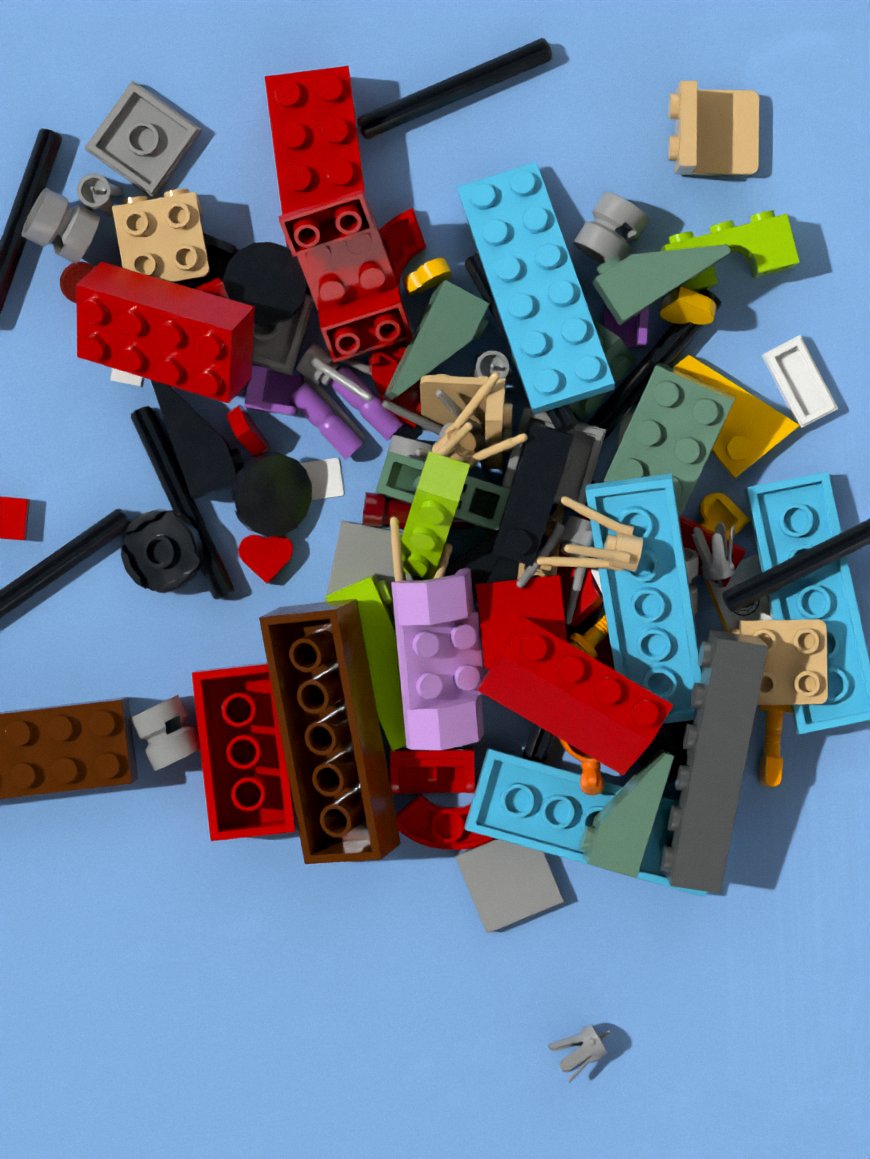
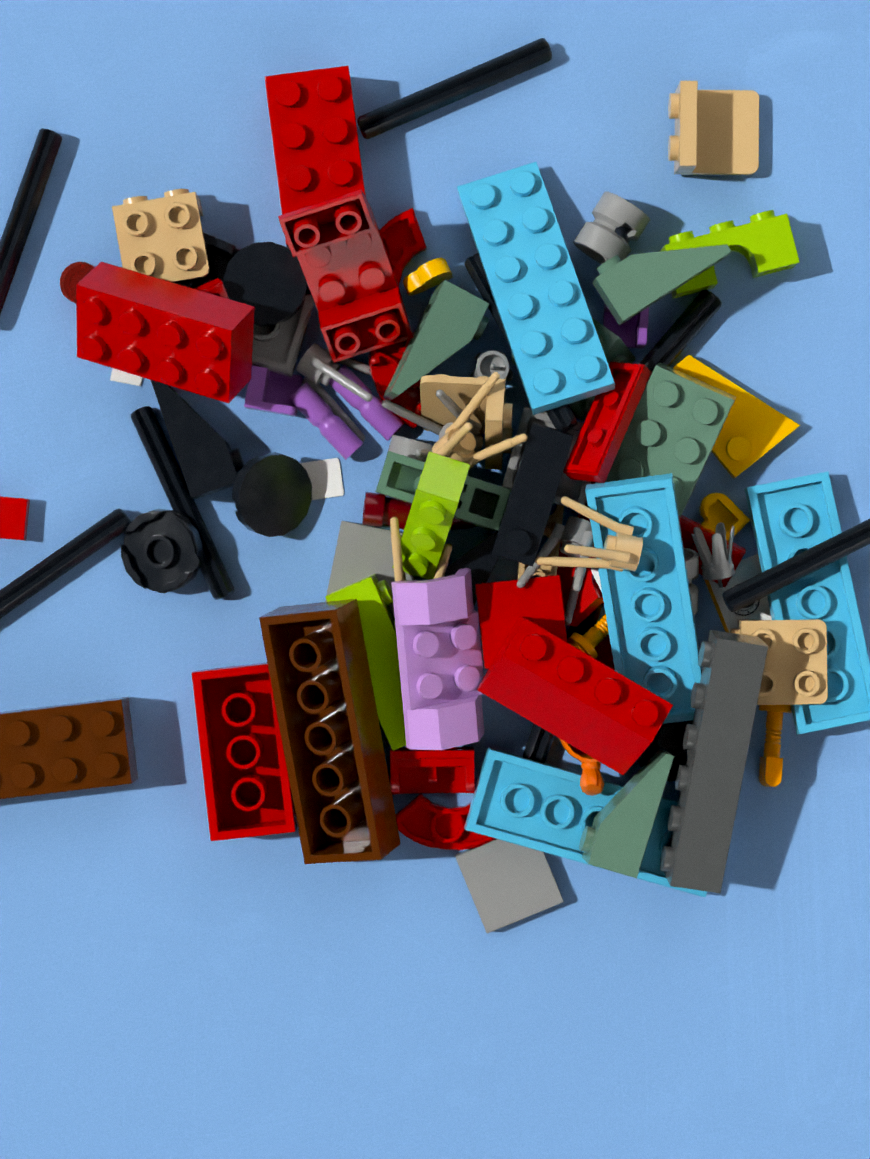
(58, 224): light grey wheel -> none
(96, 193): light grey piece -> none
(143, 139): light grey tile -> none
(162, 747): light grey wheel -> none
(247, 431): red tile -> none
(266, 555): red tile -> none
(590, 1050): light grey piece -> none
(607, 424): none -> red tile
(687, 306): yellow tile -> none
(799, 381): white tile -> none

